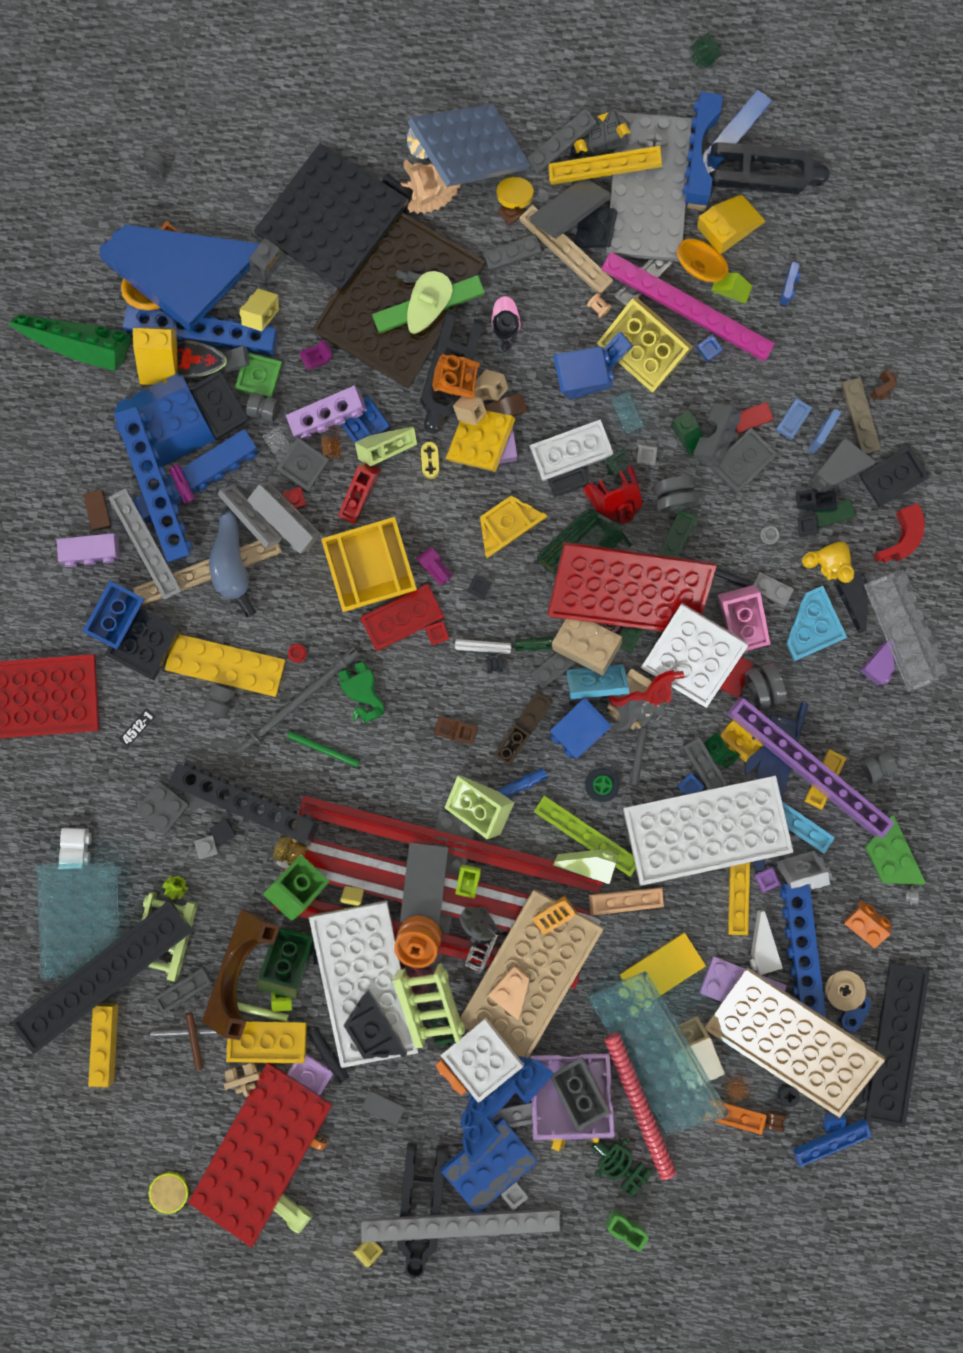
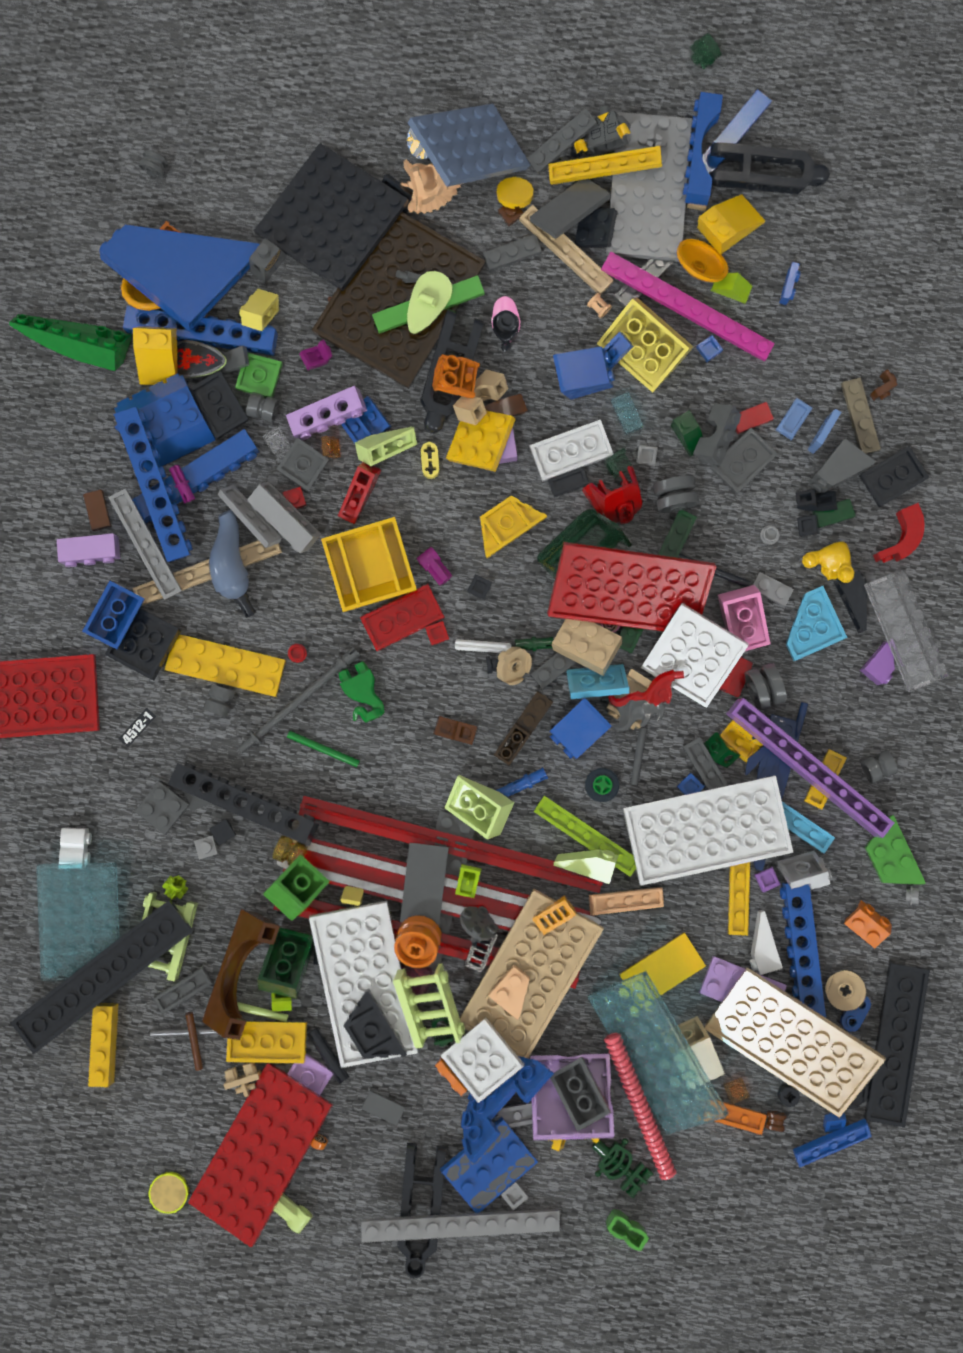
(368, 1252): light yellow slope -> none
(508, 659): none -> tan plate

